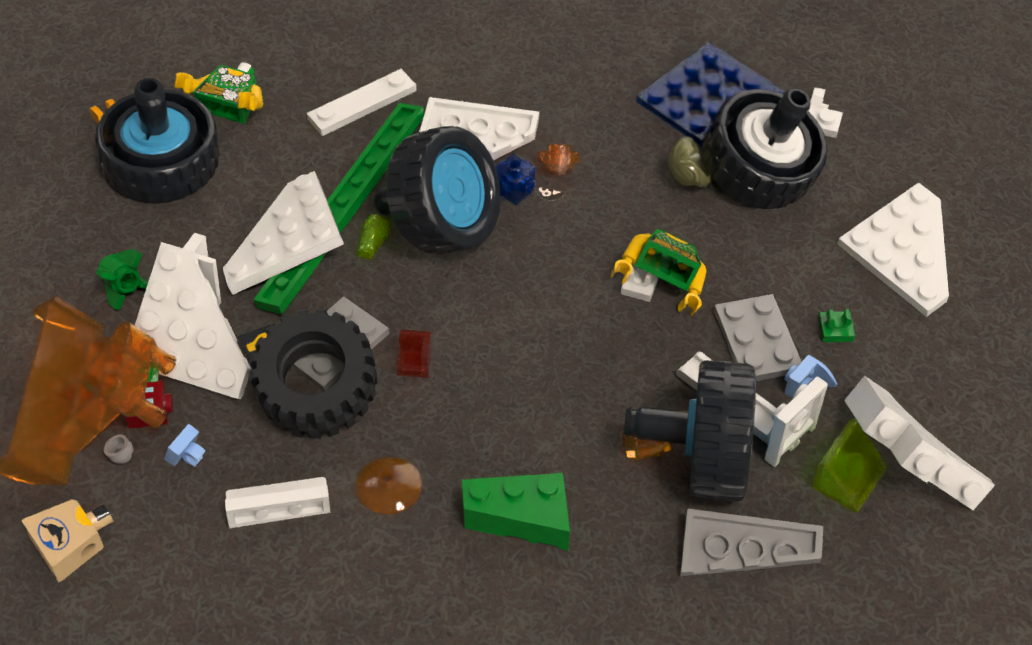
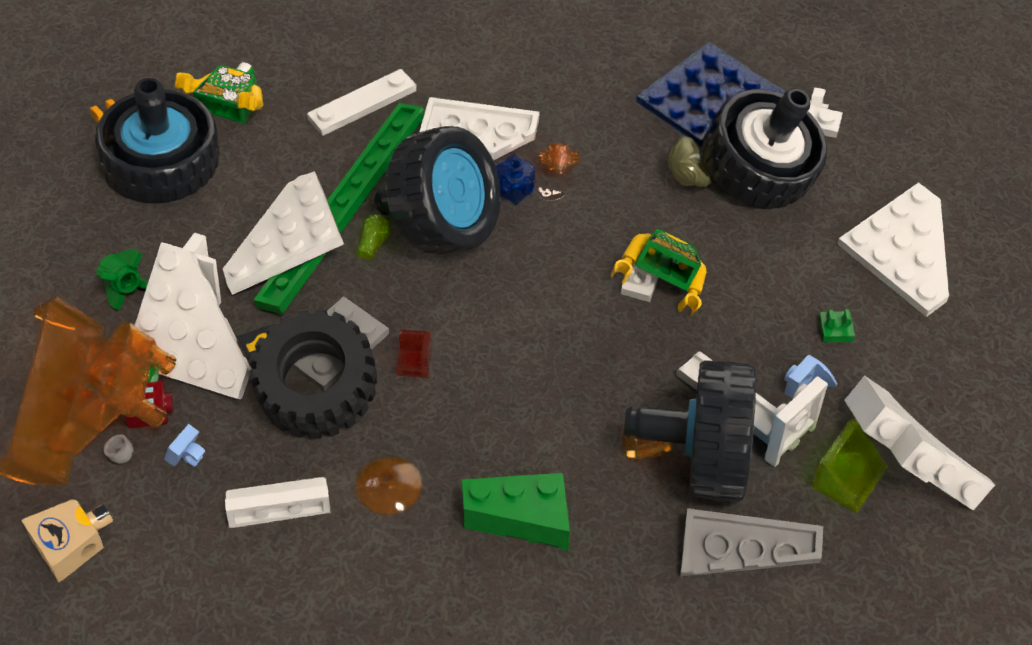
(758, 335): light grey plate -> none

